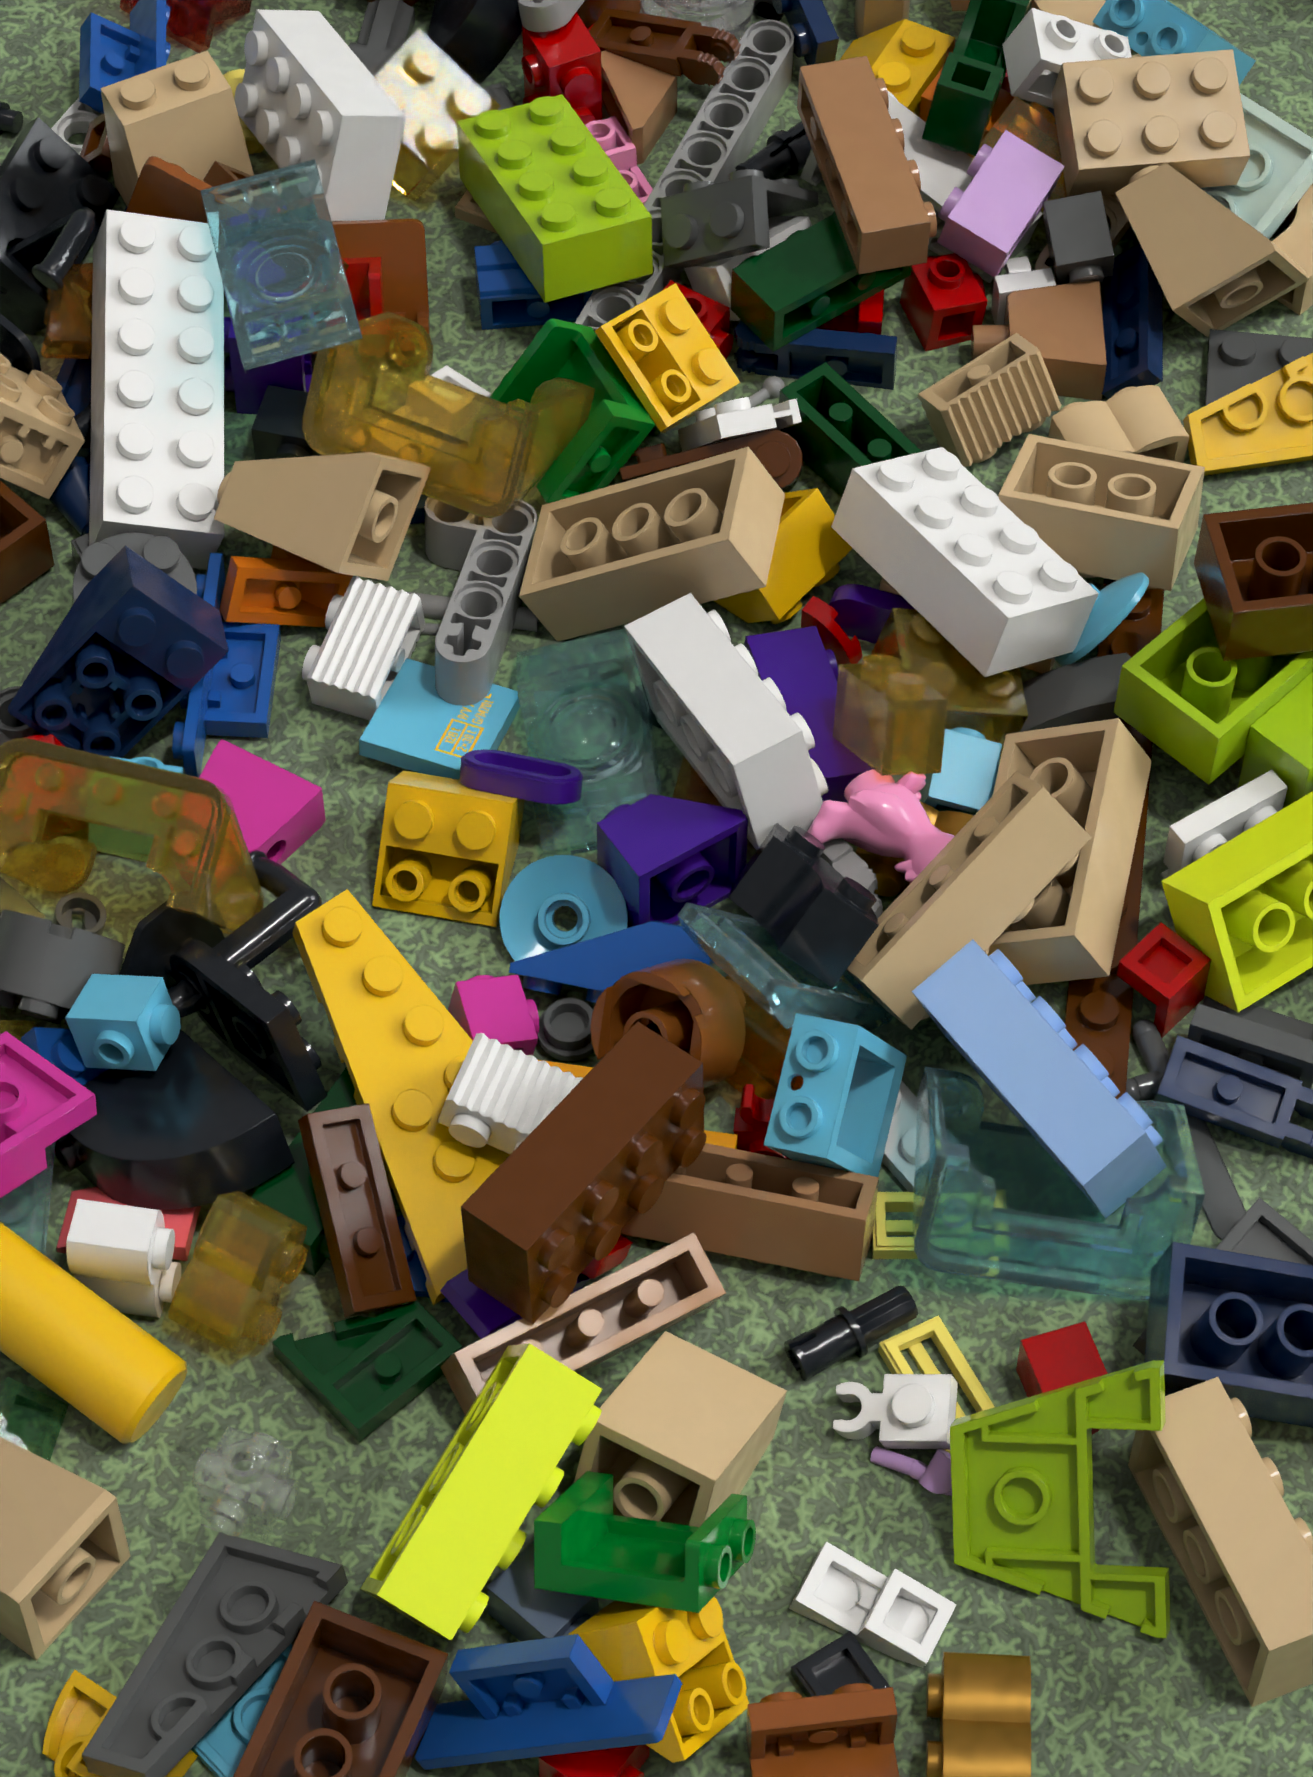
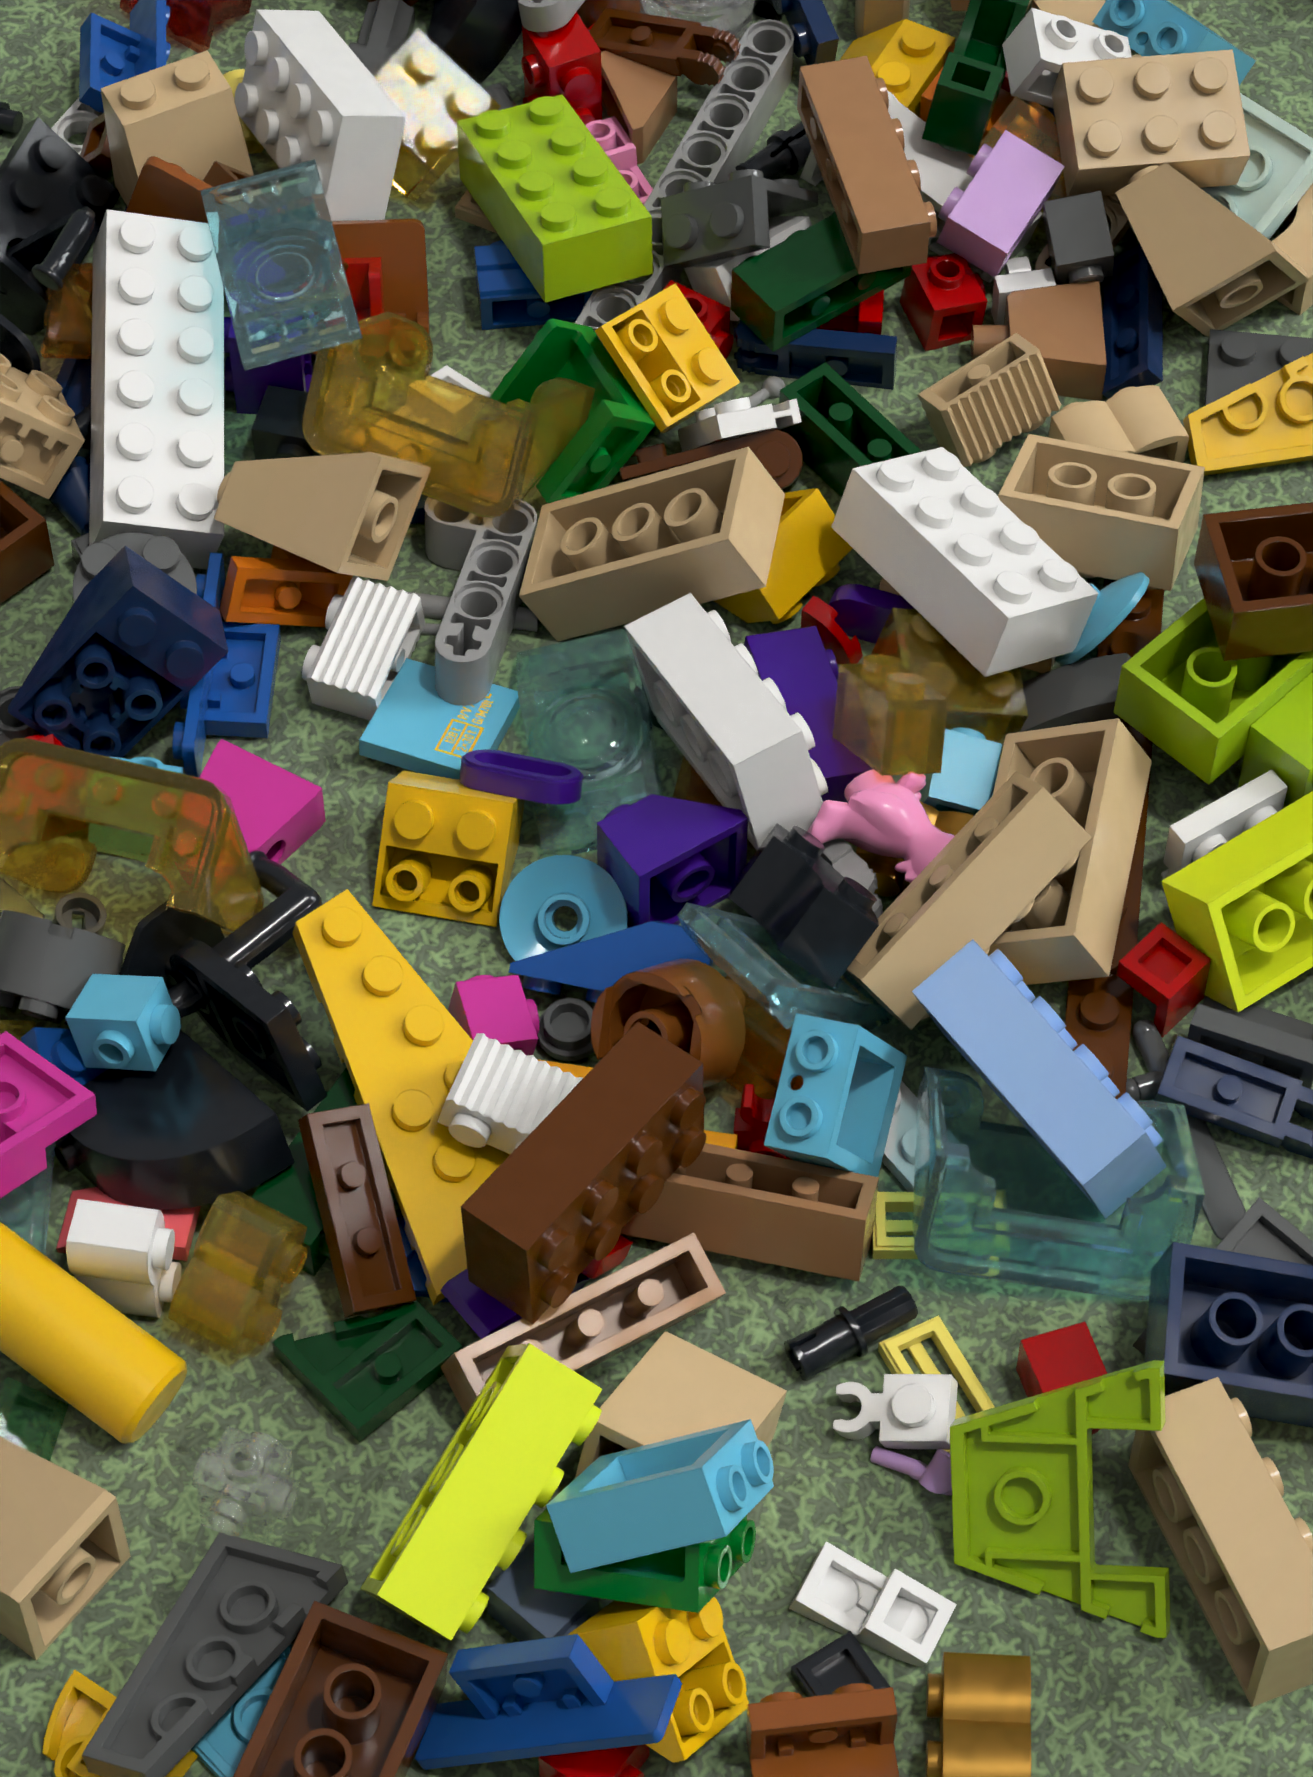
(661, 1496): none -> medium azure window

